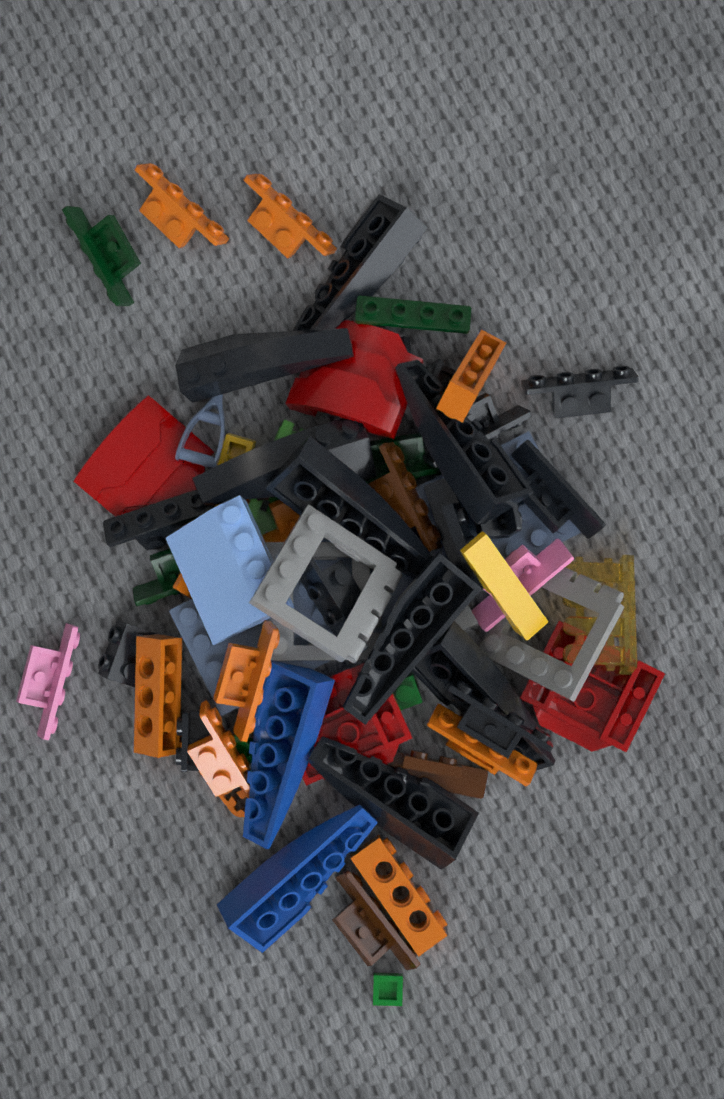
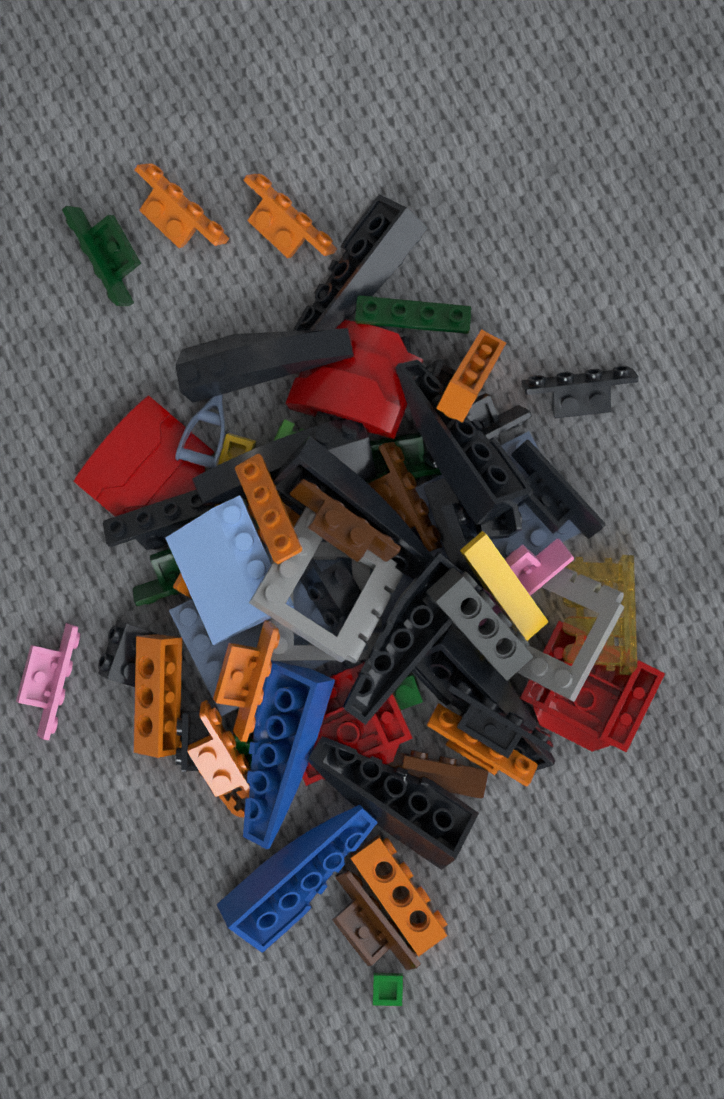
(268, 509): none -> orange bracket
(342, 527): none -> reddish brown bracket
(450, 593): none -> dark grey brick

